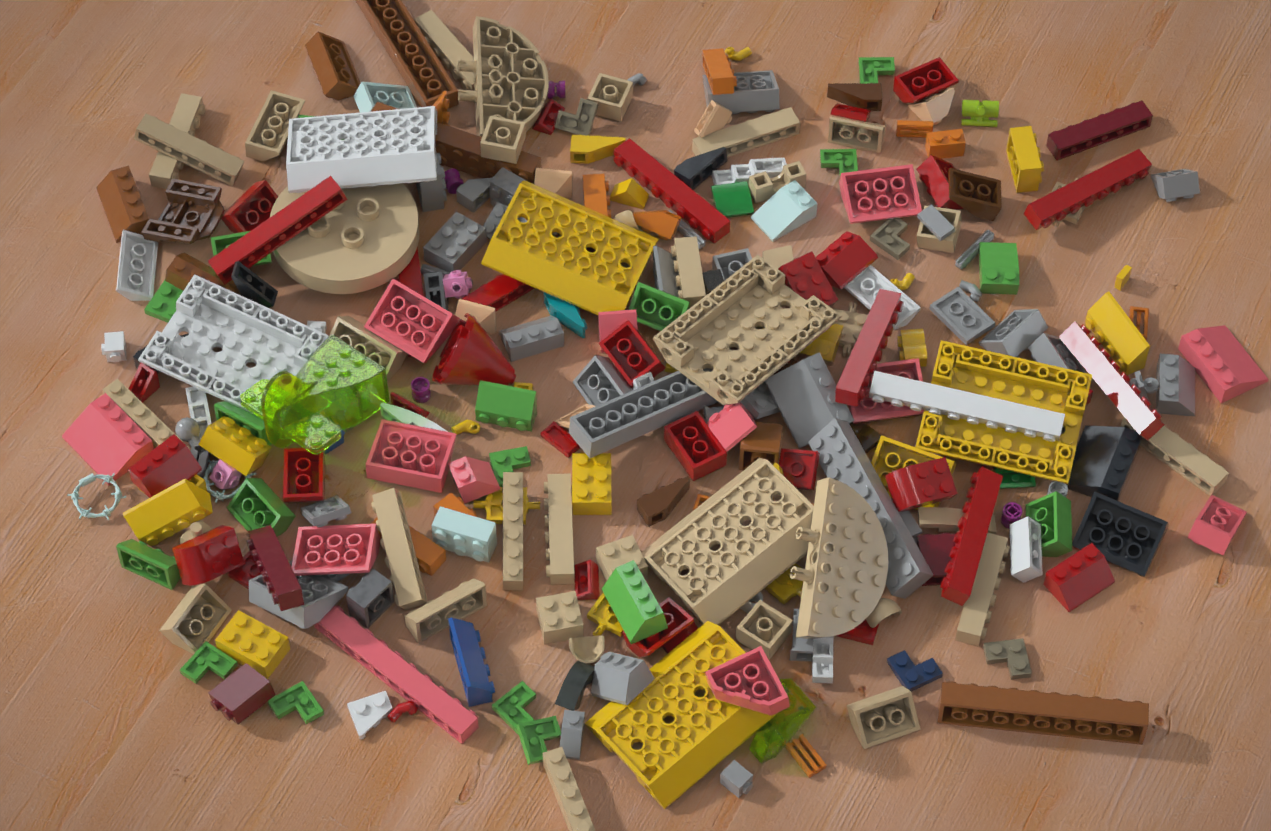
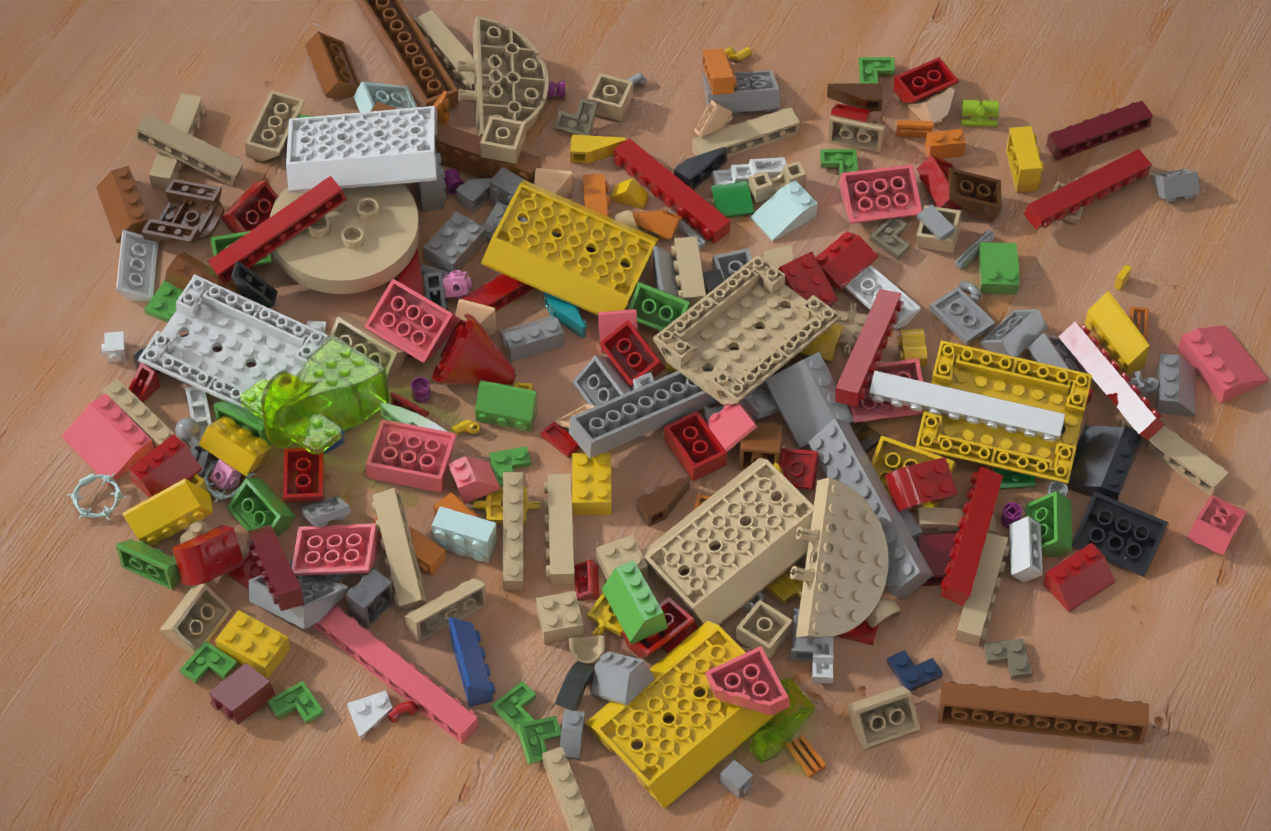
(548, 117): red slope -> none
(905, 283): yellow arm -> none

